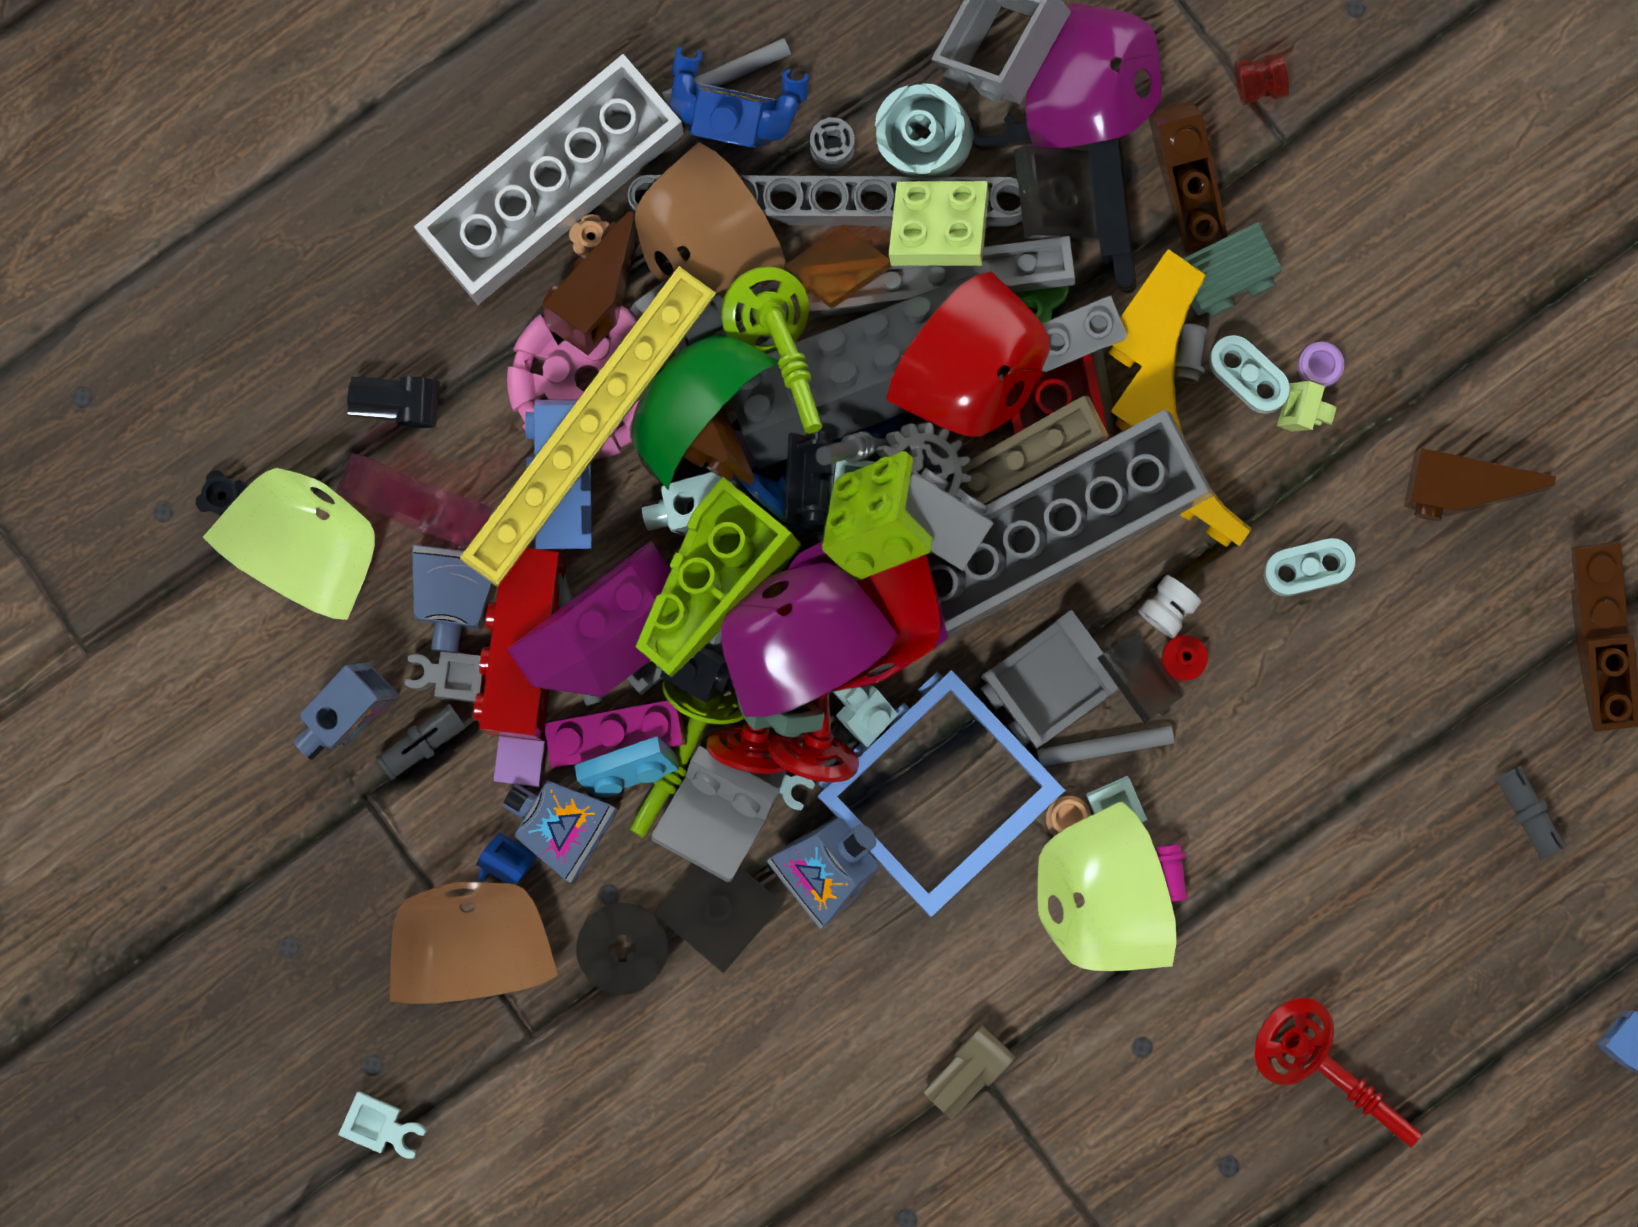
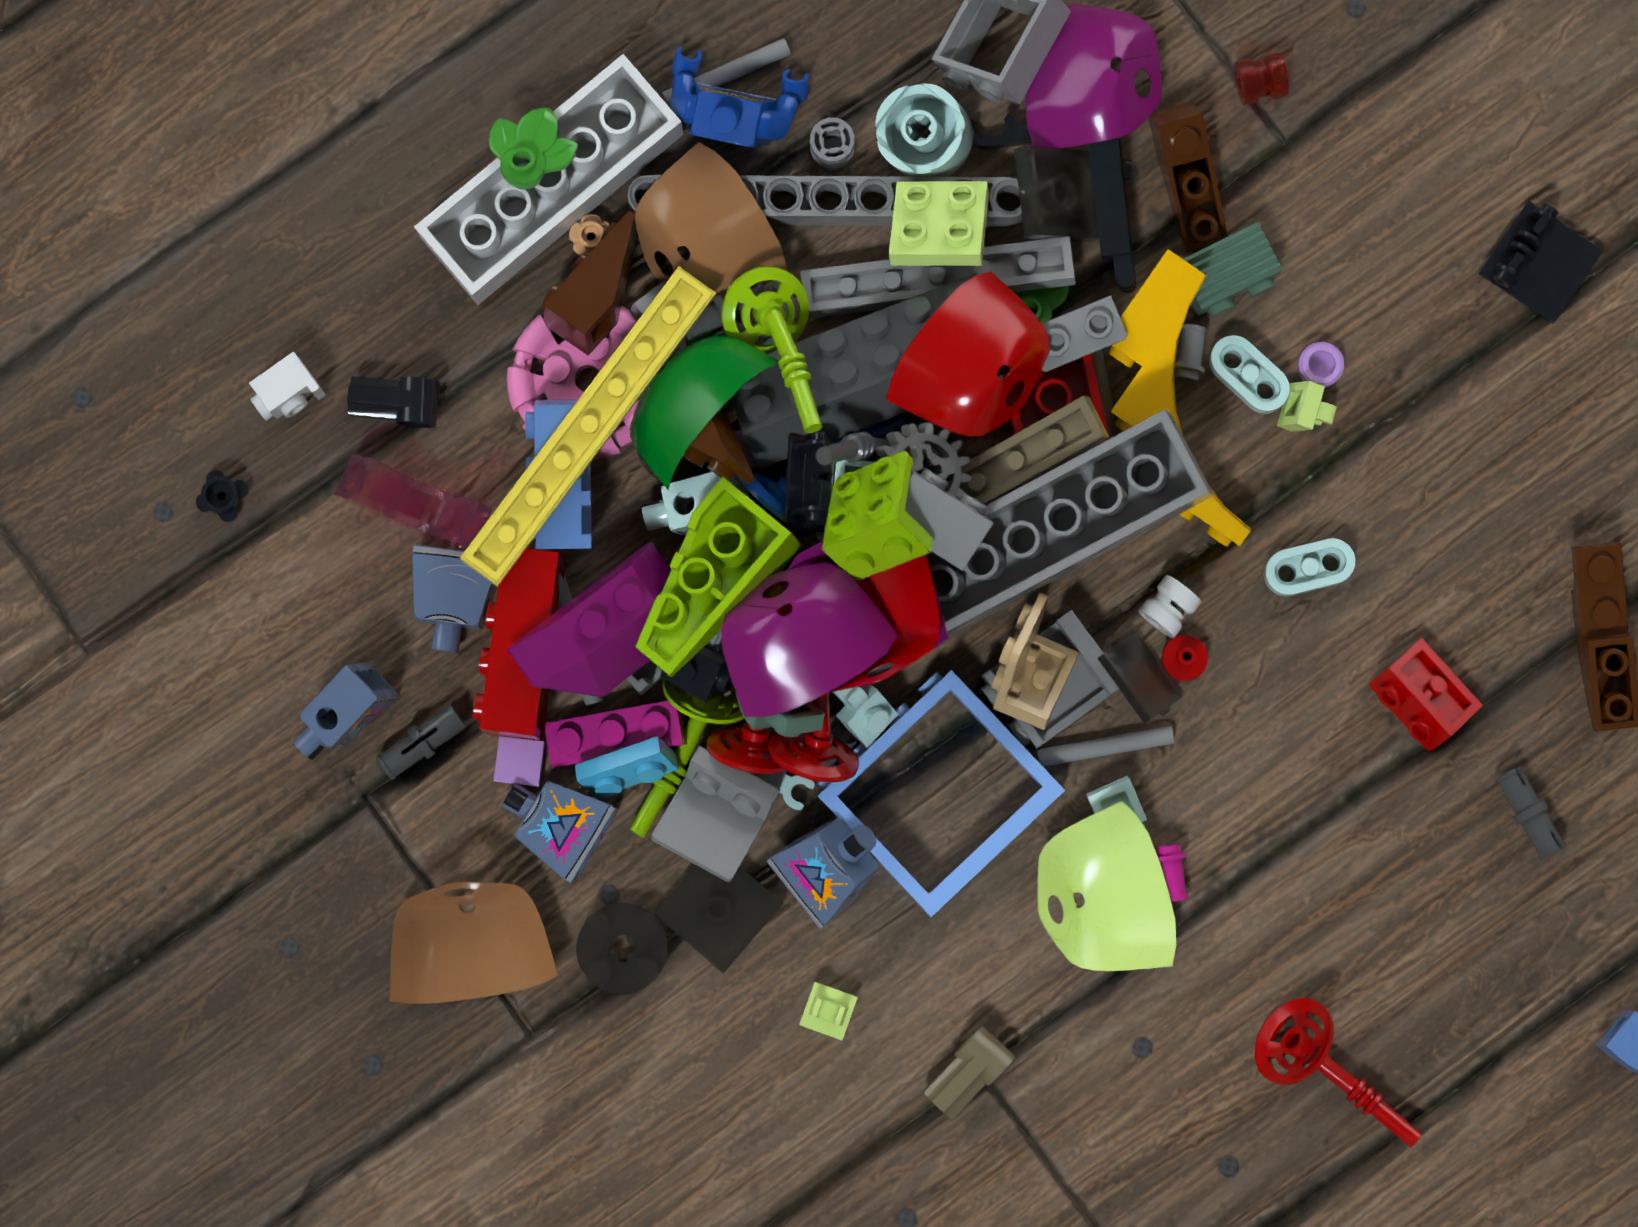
(284, 388): none -> white brick
(284, 544): yellowish green piece -> none
(374, 1124): light aqua plate -> none
(455, 676): light grey plate -> none
(505, 860): blue tile -> none
(530, 141): none -> bright green plate
(828, 1011): none -> yellowish green tile
(838, 266): clear orange piece -> none
(1032, 670): none -> tan bracket
(1065, 812): light nougat plate -> none
(1425, 695): none -> red bracket
(1458, 484): reddish brown slope -> none
(1541, 261): none -> black hinge

